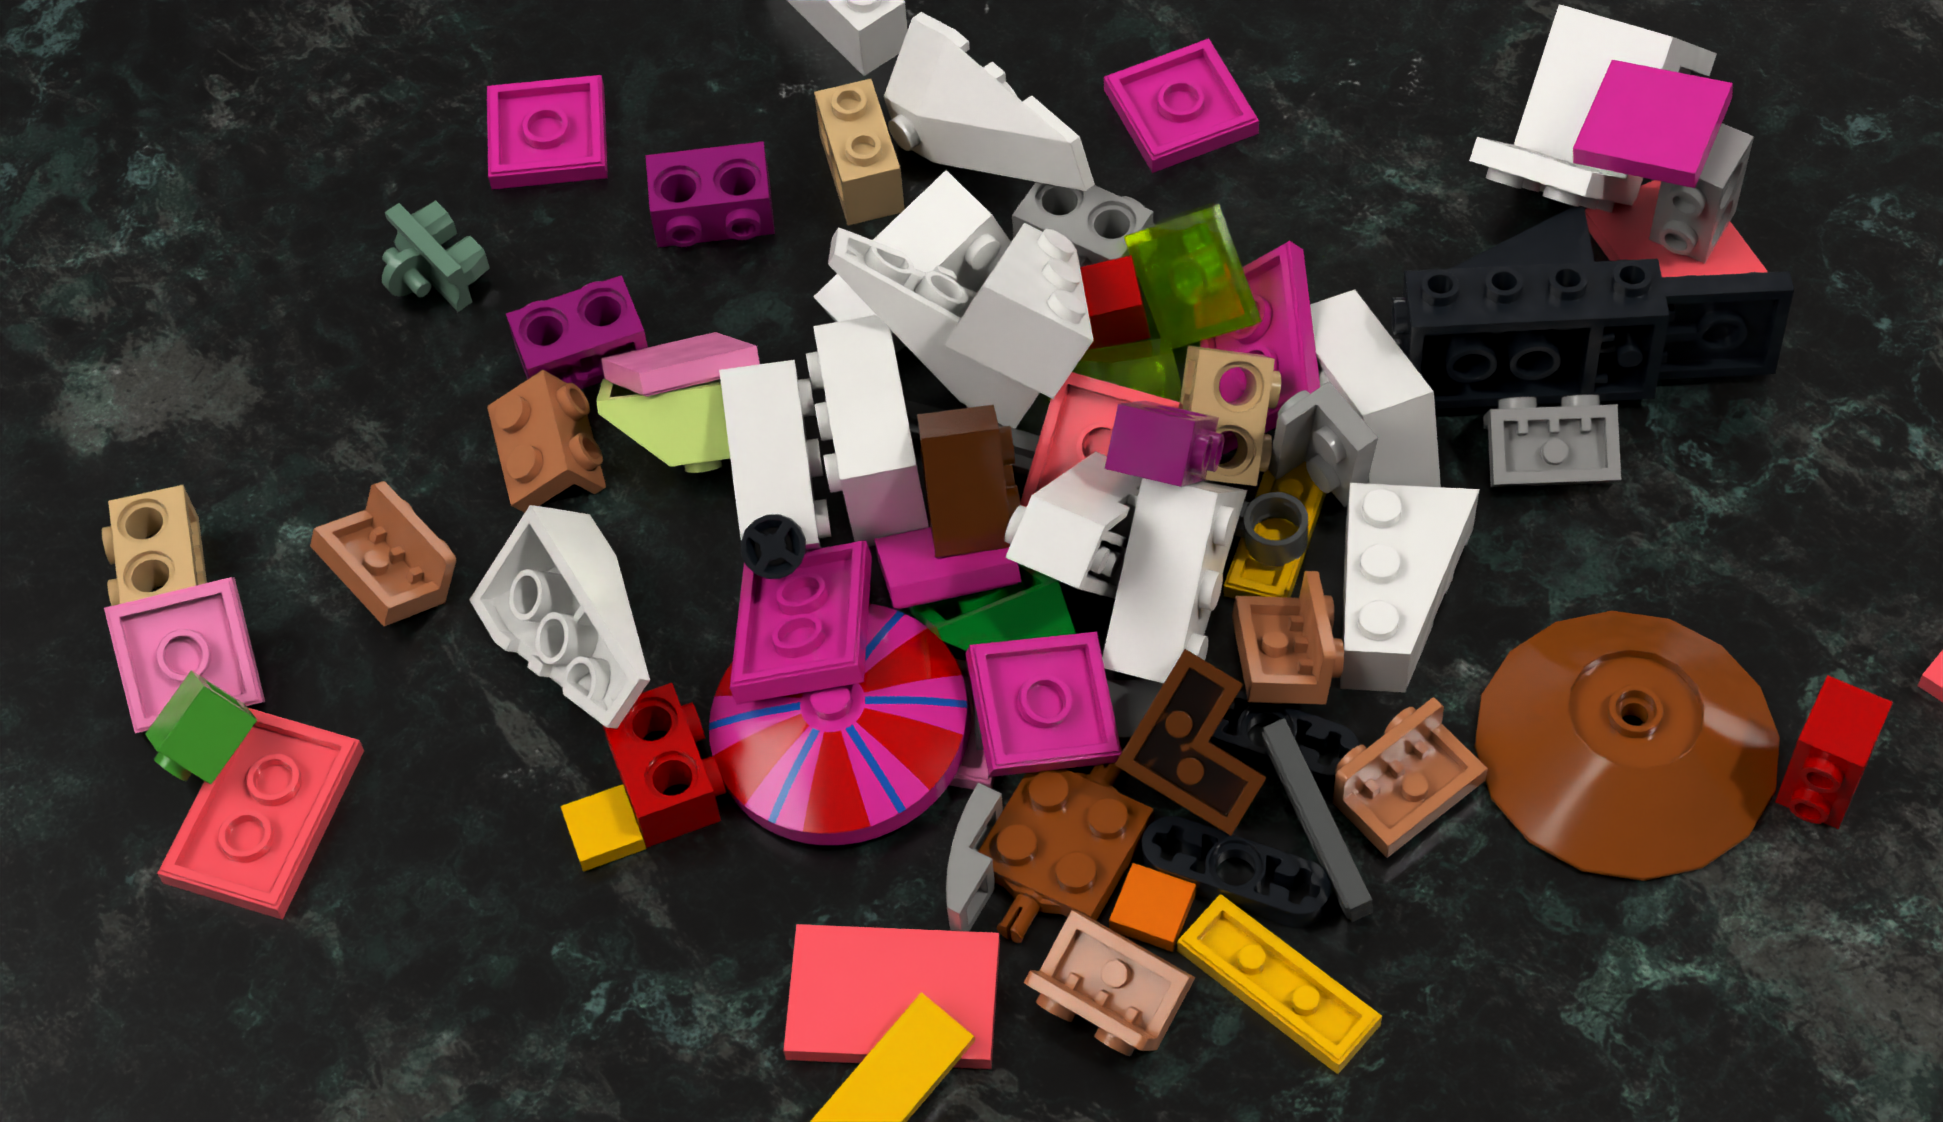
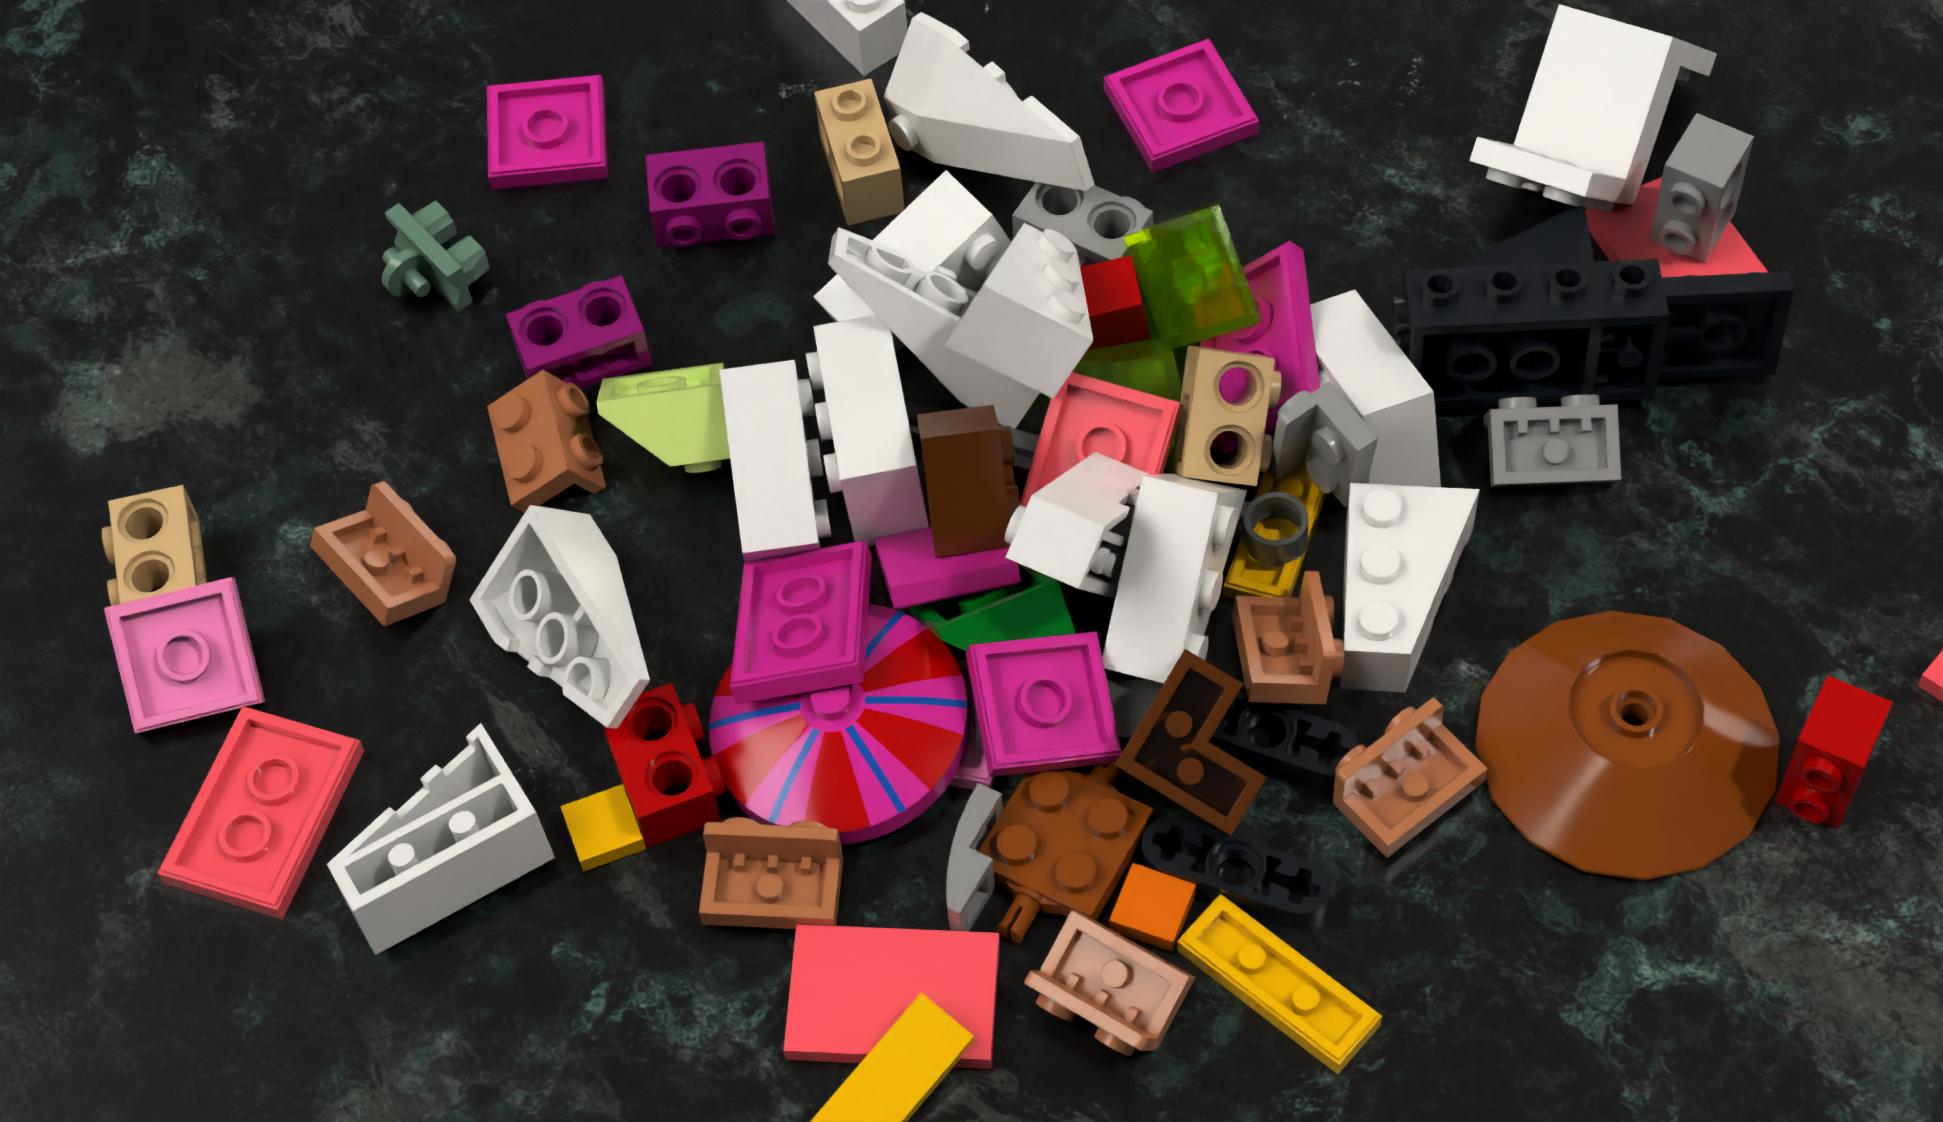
(199, 729): bright green brick -> none
(442, 848): none -> white wedge
(678, 363): bright pink tile -> none
(760, 549): black wheel -> none
(770, 874): none -> nougat bracket
(1164, 443): magenta brick -> none
(1317, 820): dark grey tile -> none
(1653, 123): dark pink tile -> none

